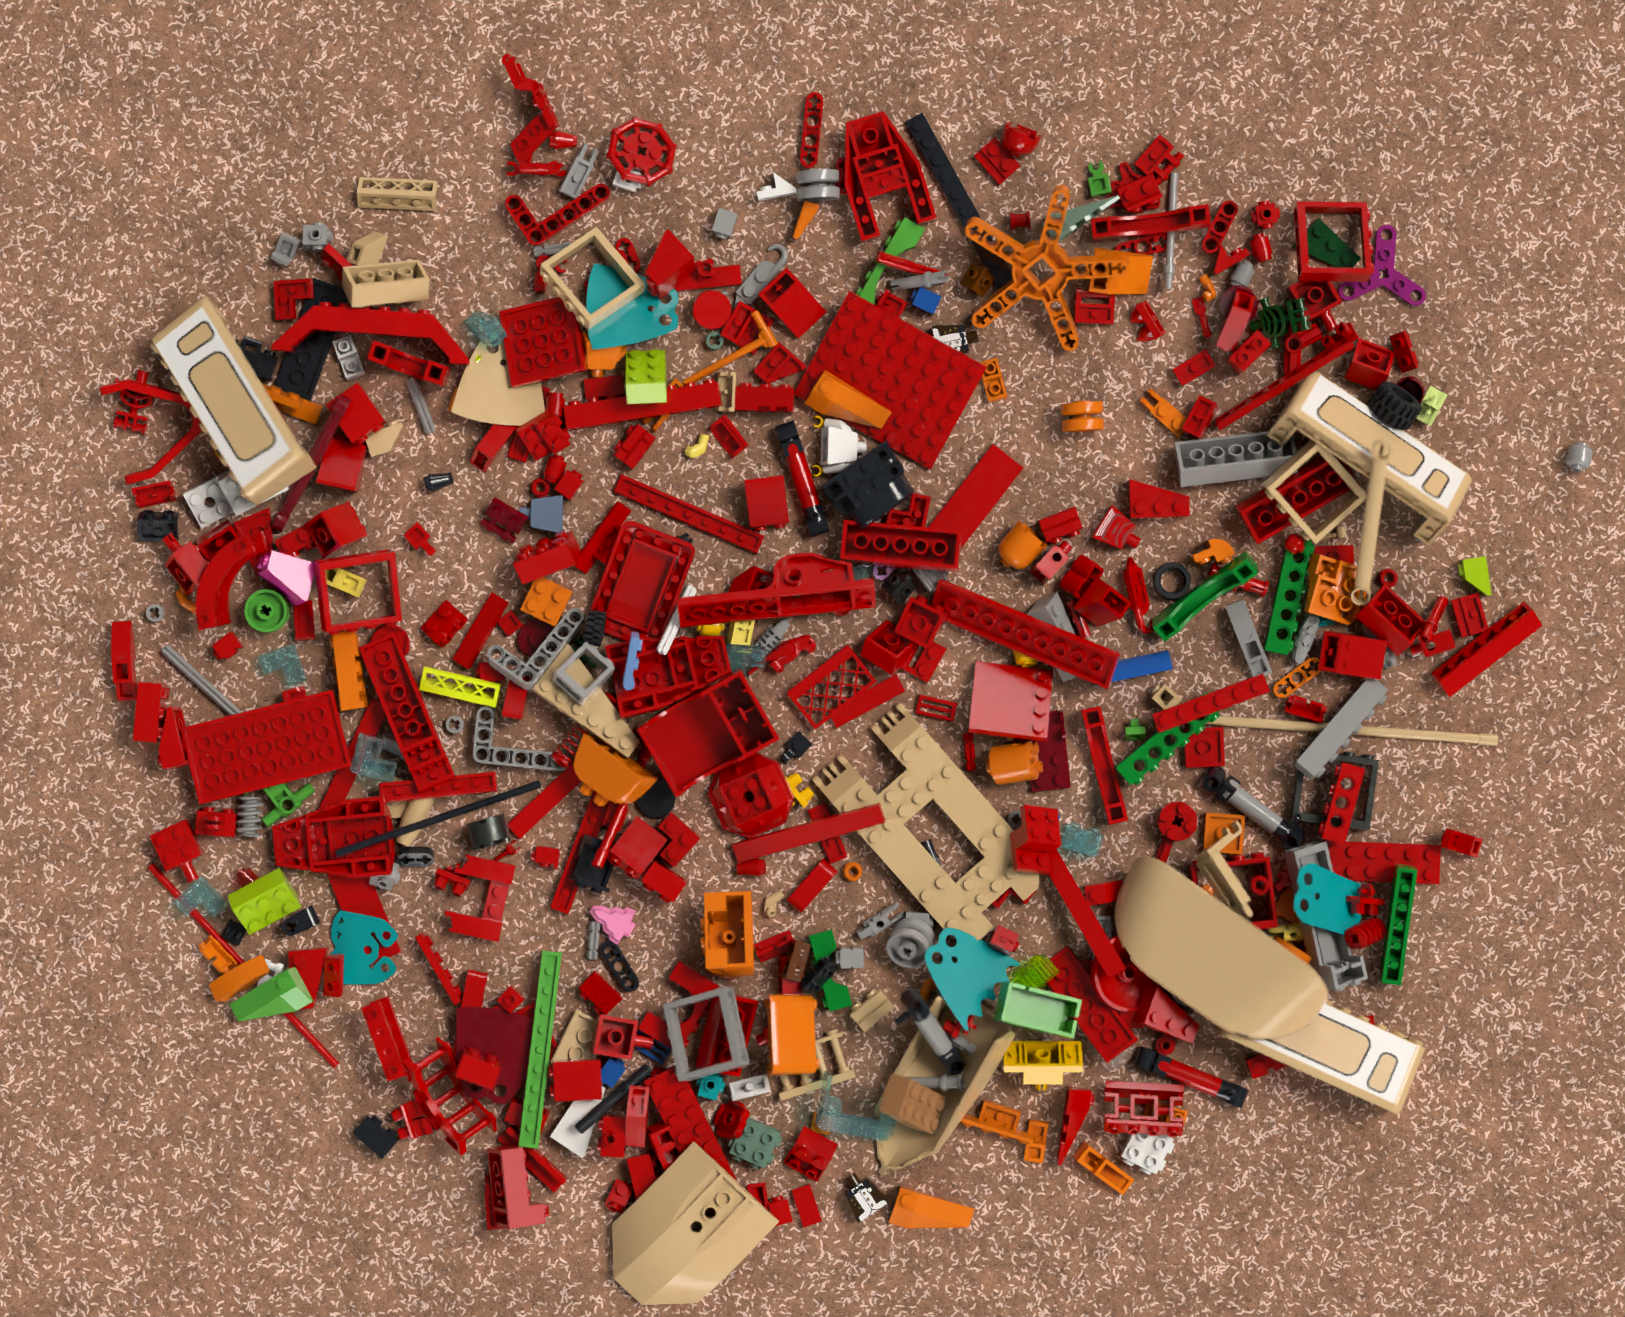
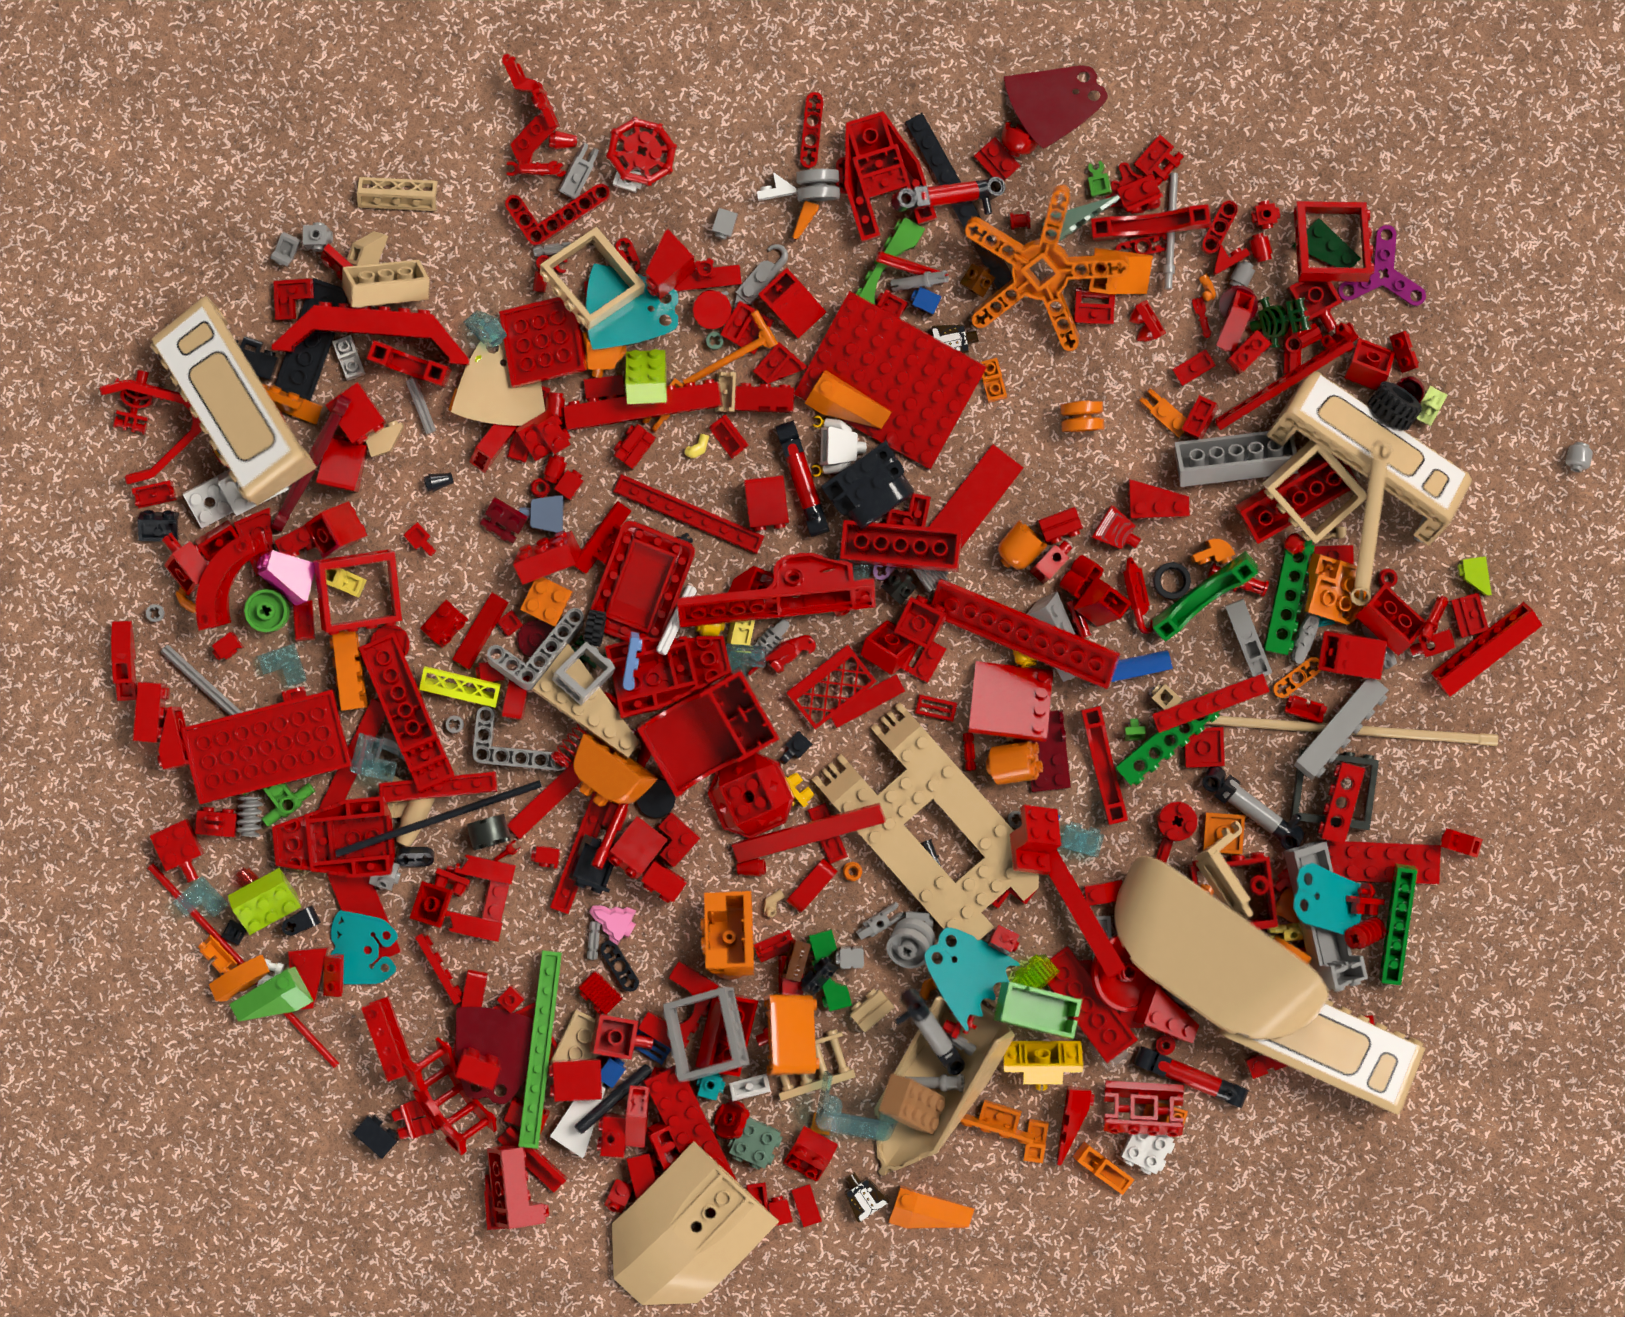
(431, 904): none -> red slope
(925, 196): none -> piece
(1047, 102): none -> dark red piece

